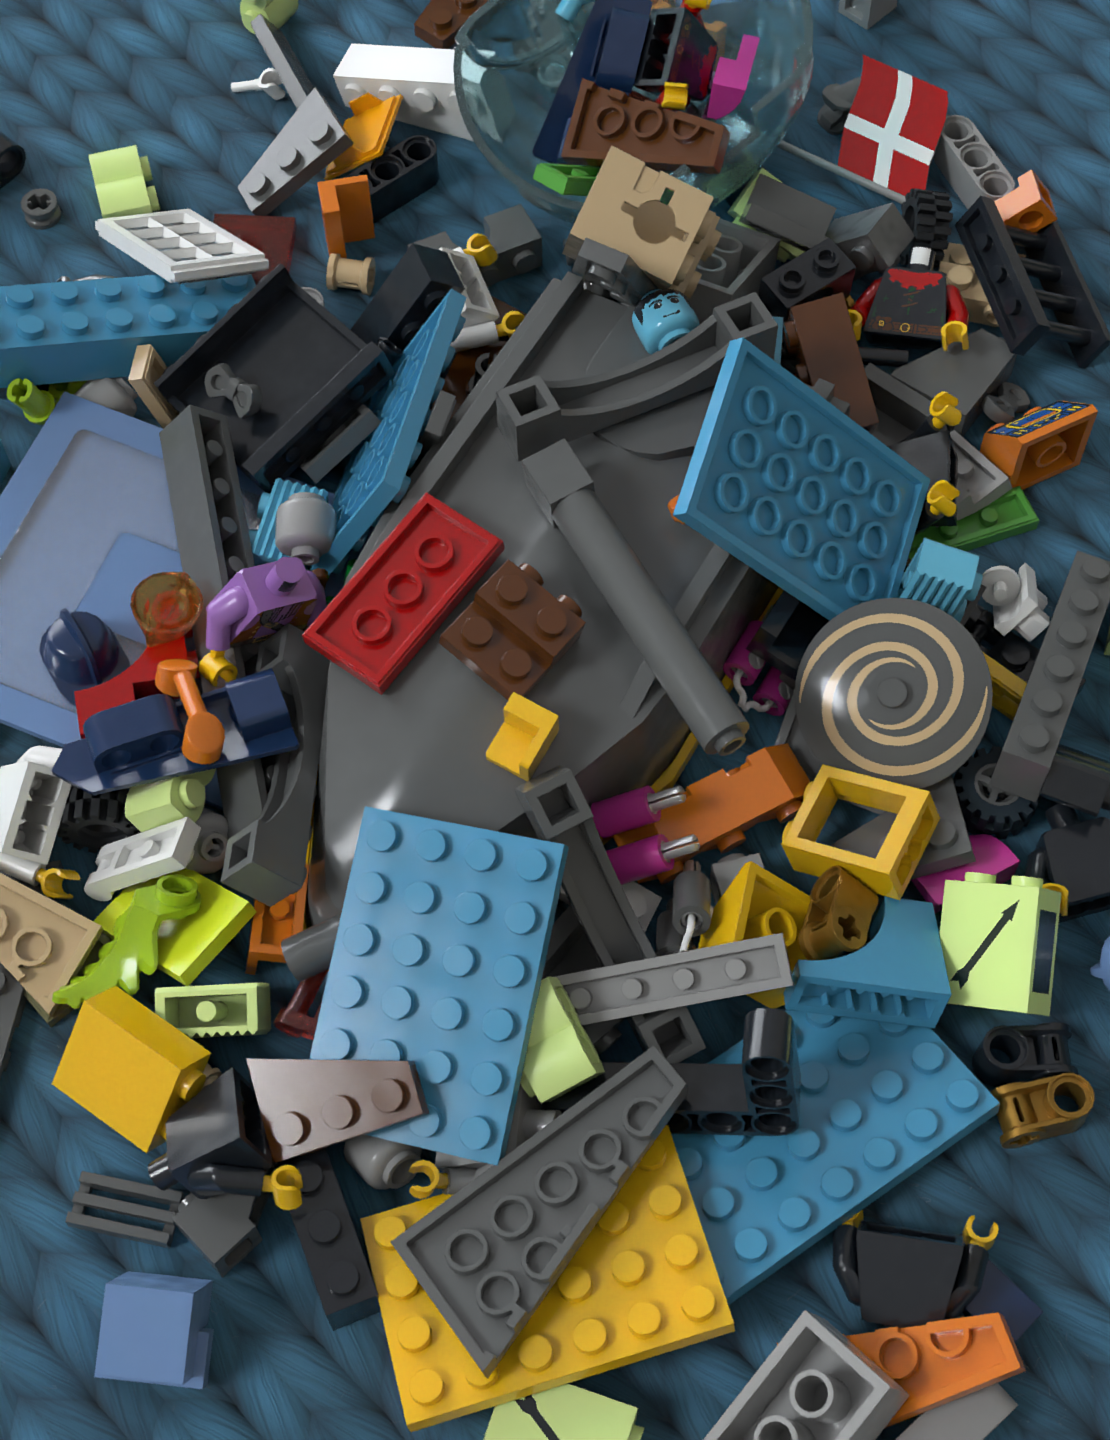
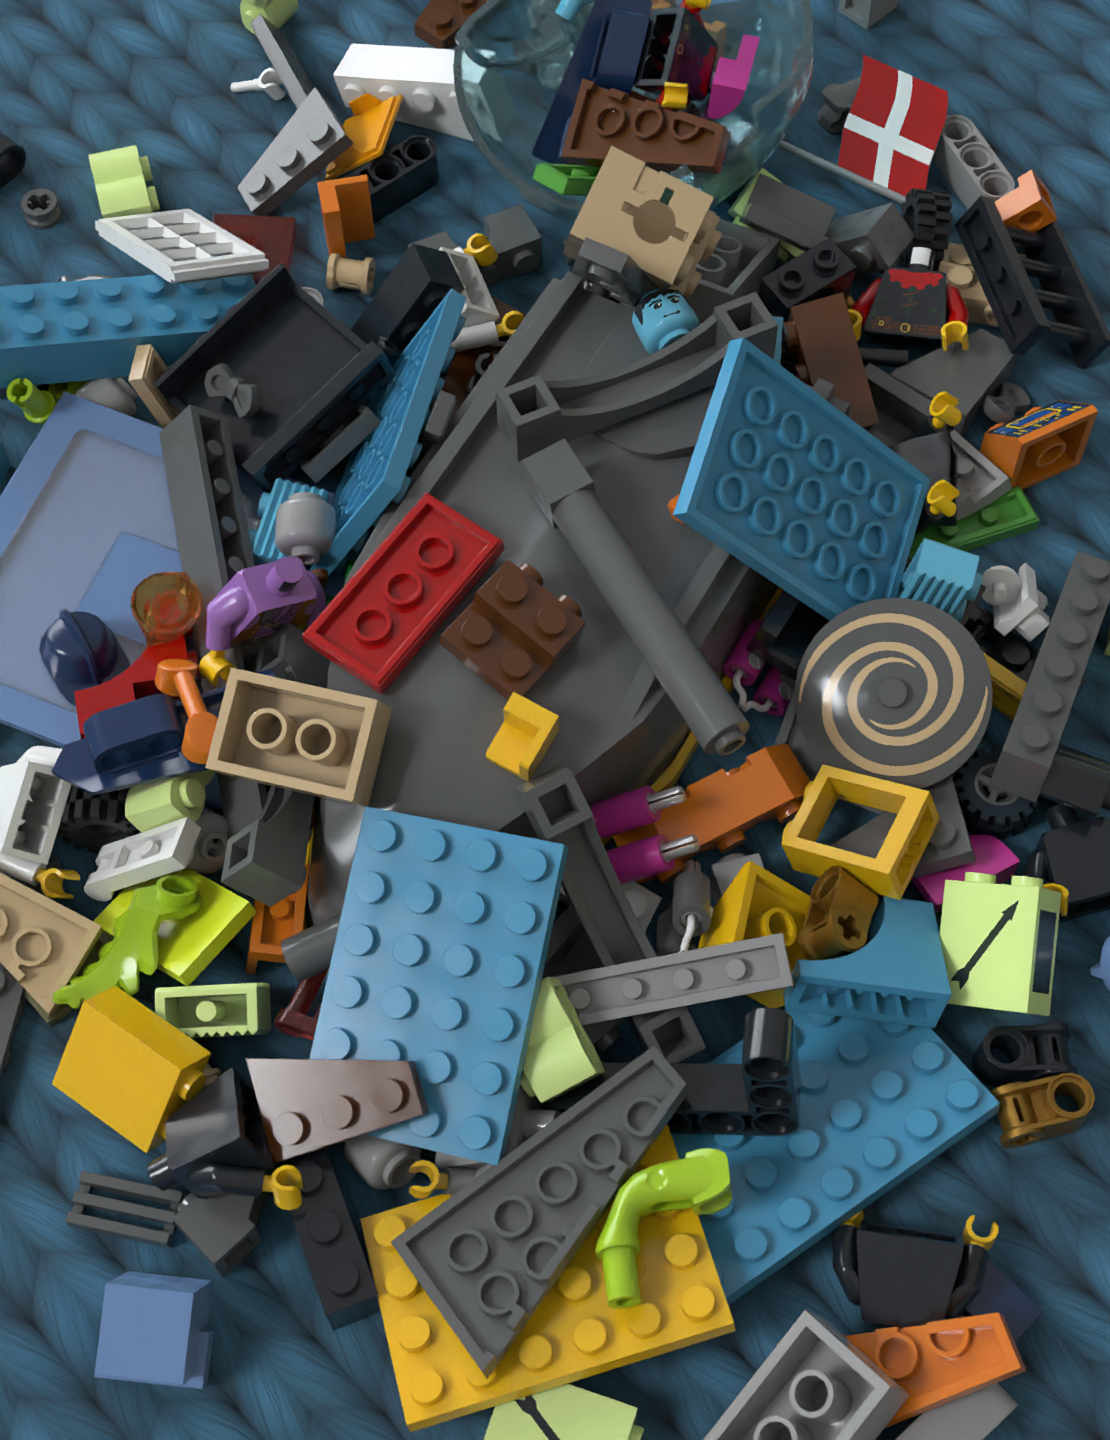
(299, 737): none -> tan brick
(693, 1182): none -> lime piece

